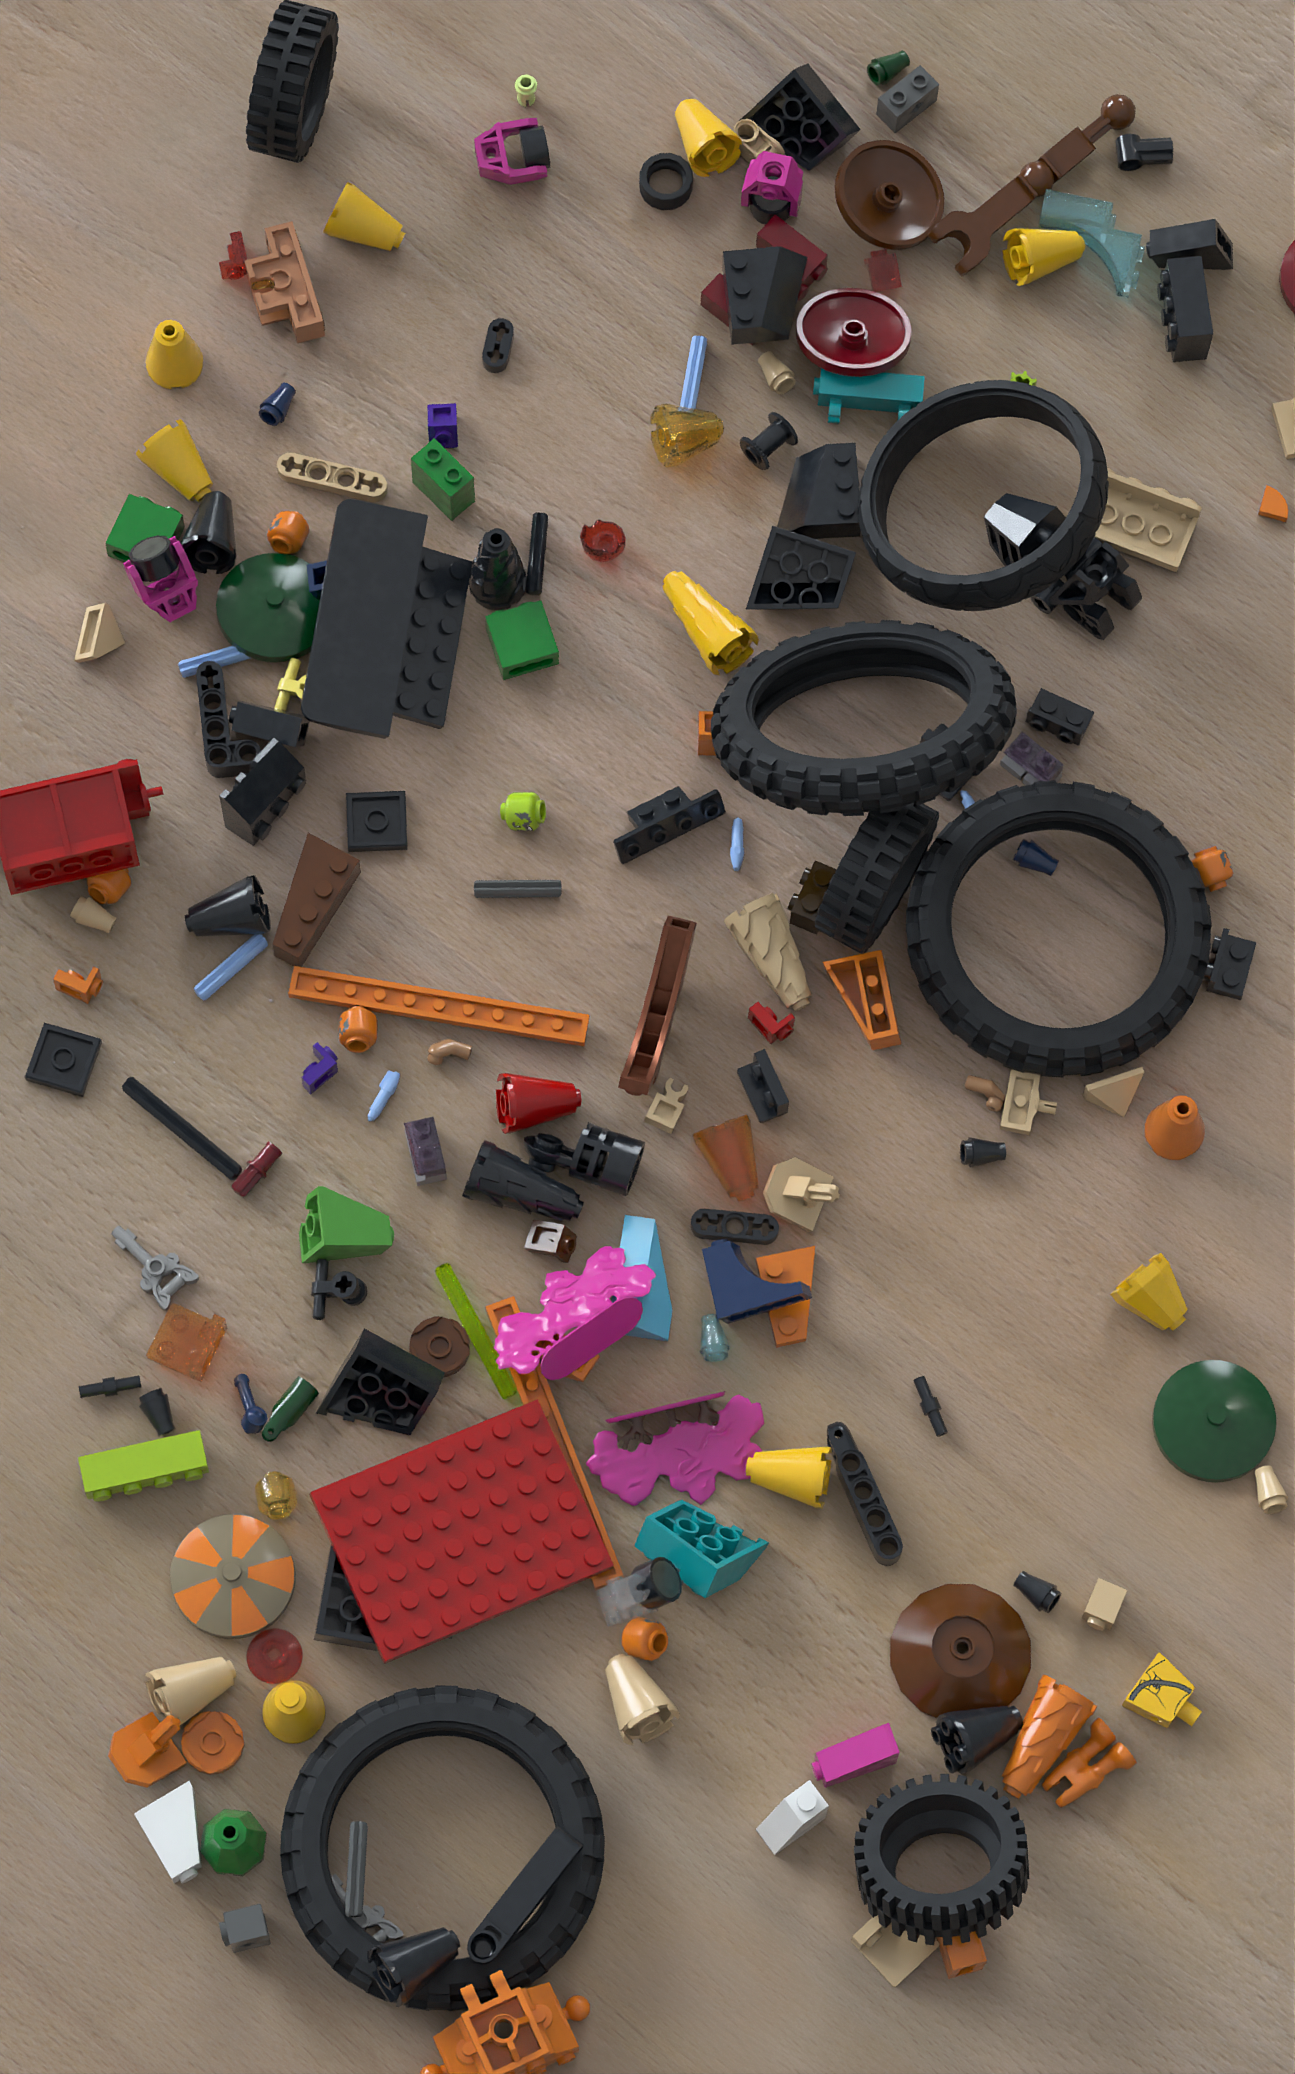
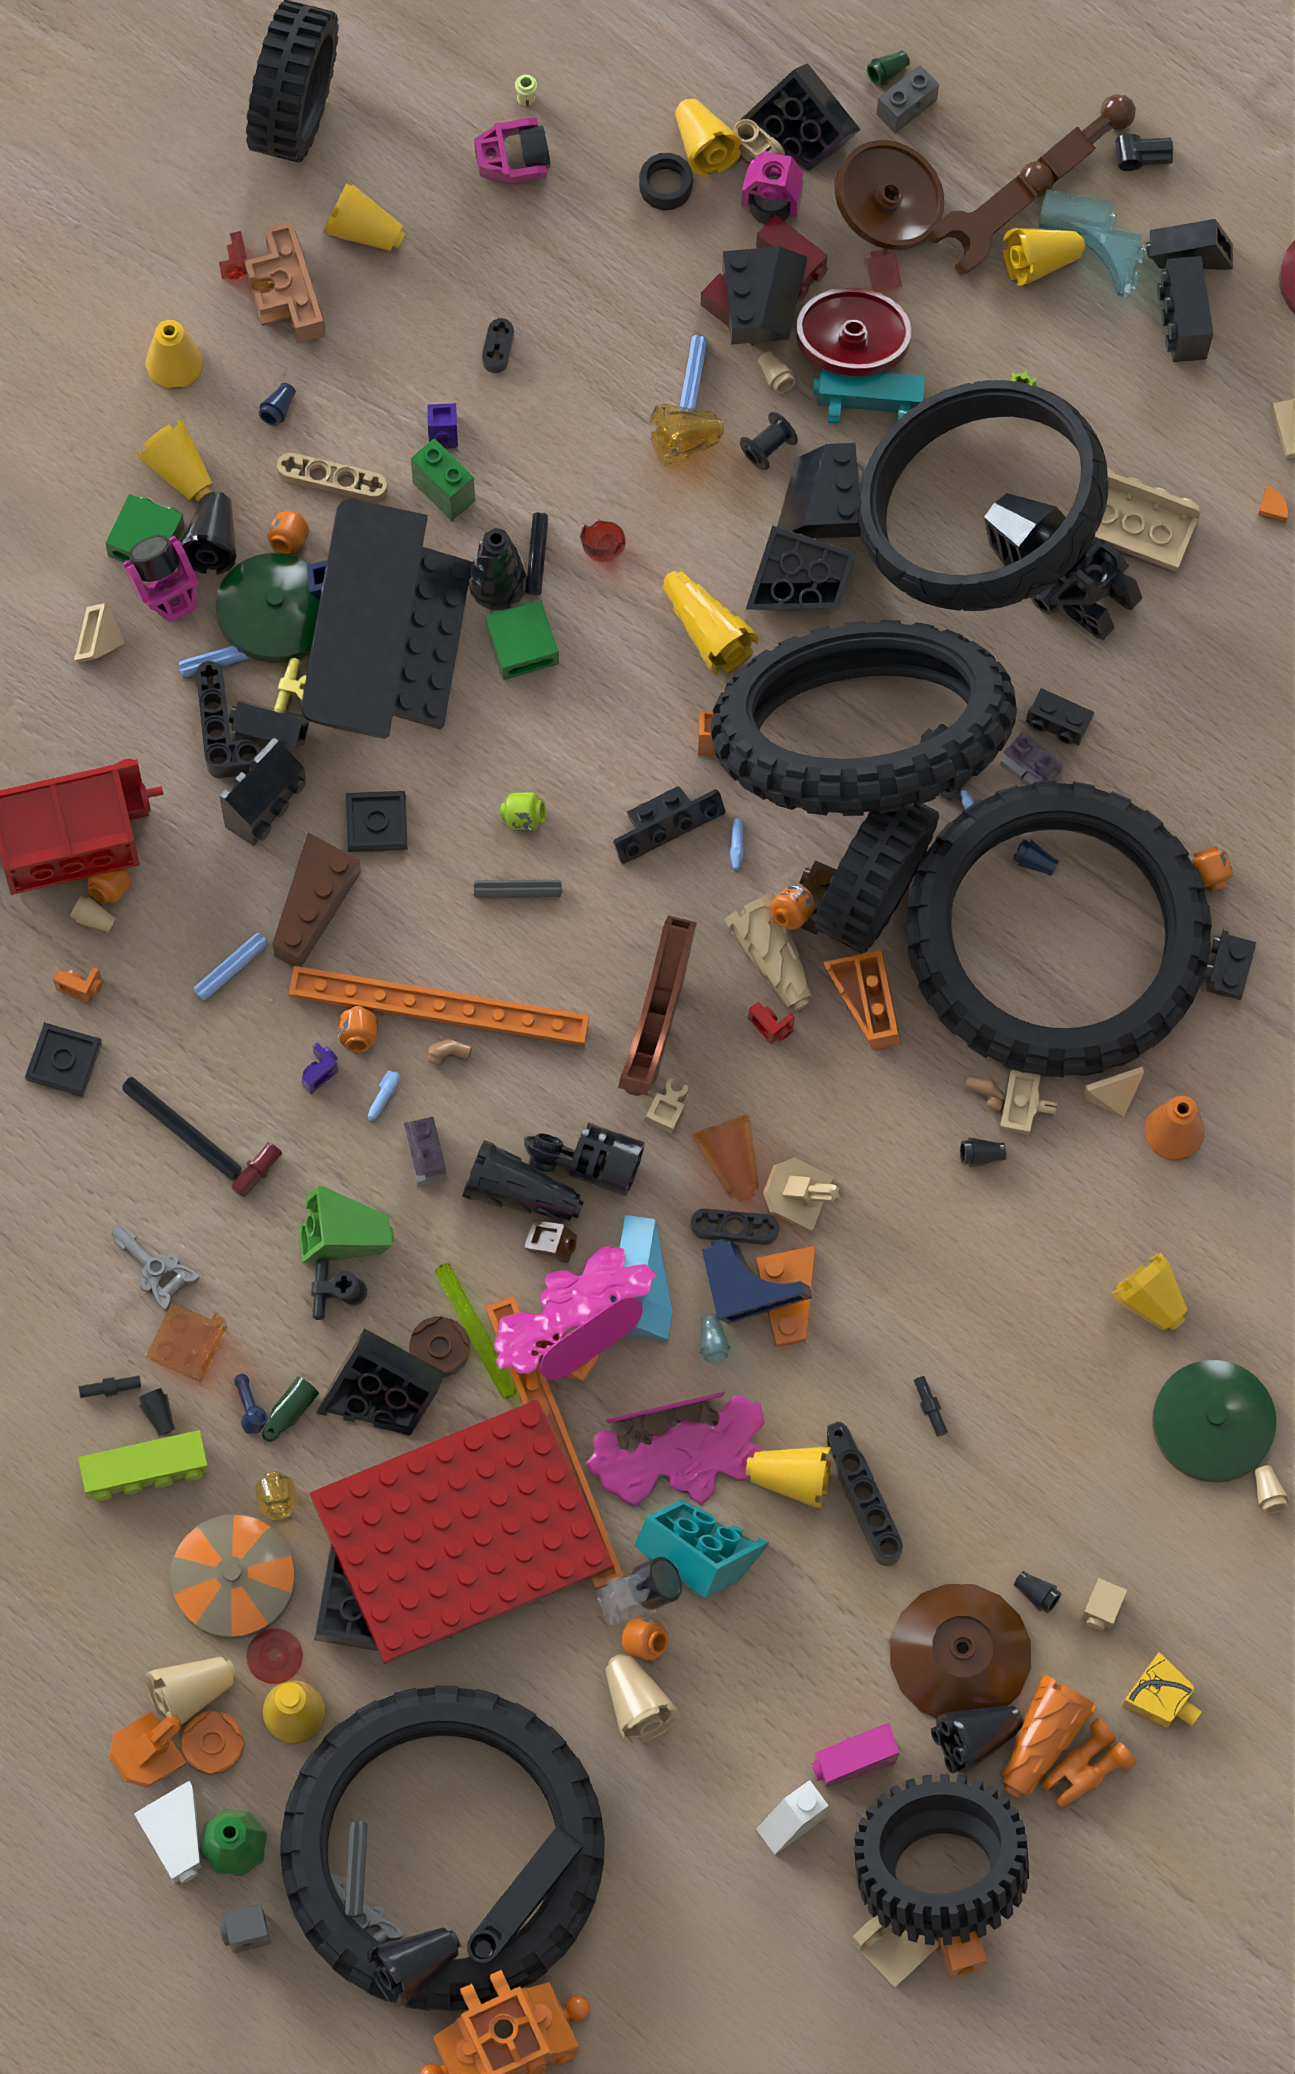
(231, 911): black cone -> none
(533, 1101): red cone -> none
(763, 1088): black bracket -> none
(792, 907): none -> orange head

